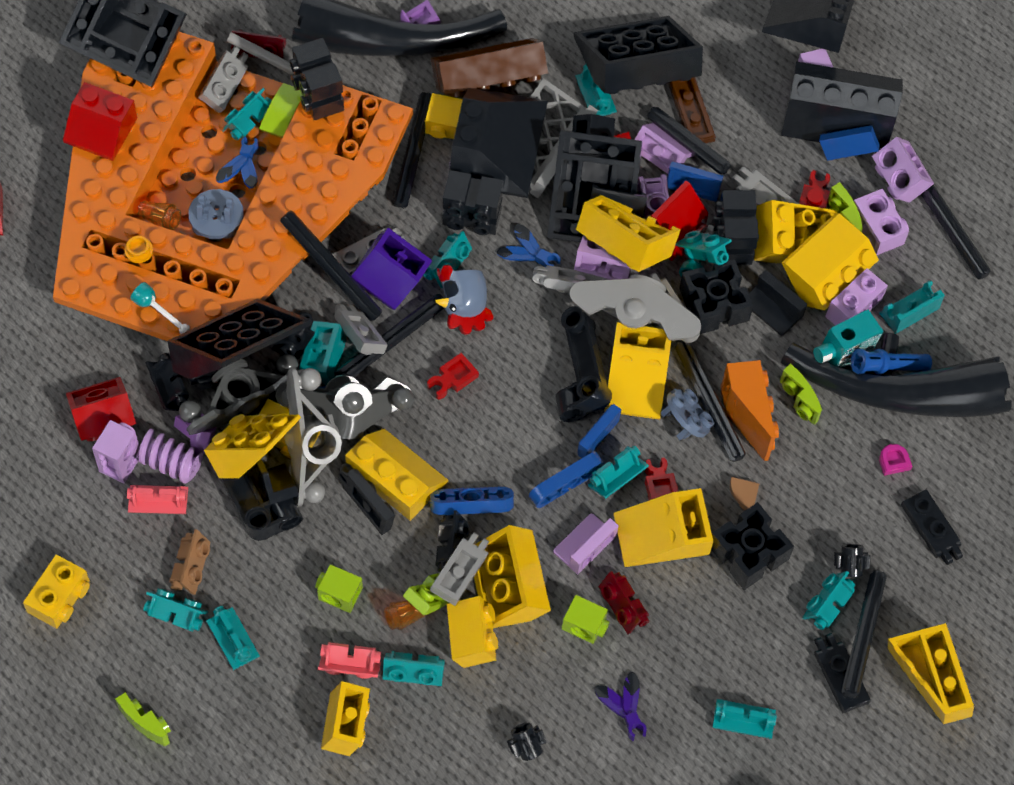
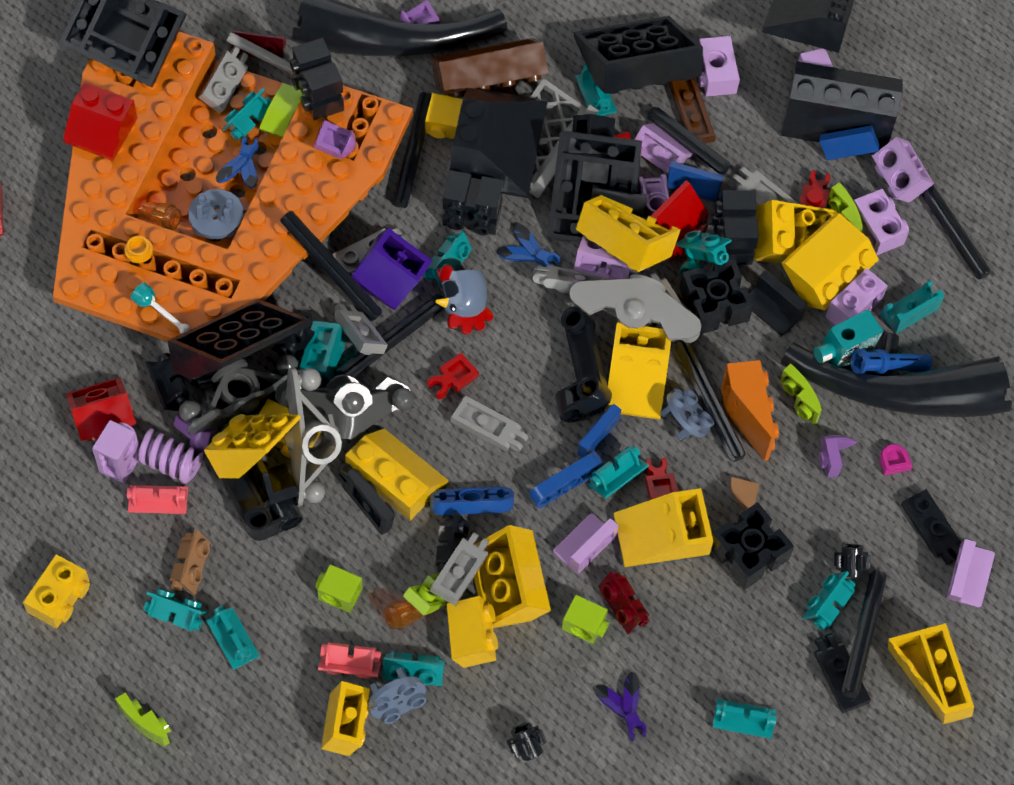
(335, 140): none -> medium lavender plate
(397, 697): none -> sand blue plate
(488, 425): none -> light grey hinge
(724, 77): none -> lavender brick
(830, 456): none -> medium lavender plate
(970, 574): none -> lavender panel

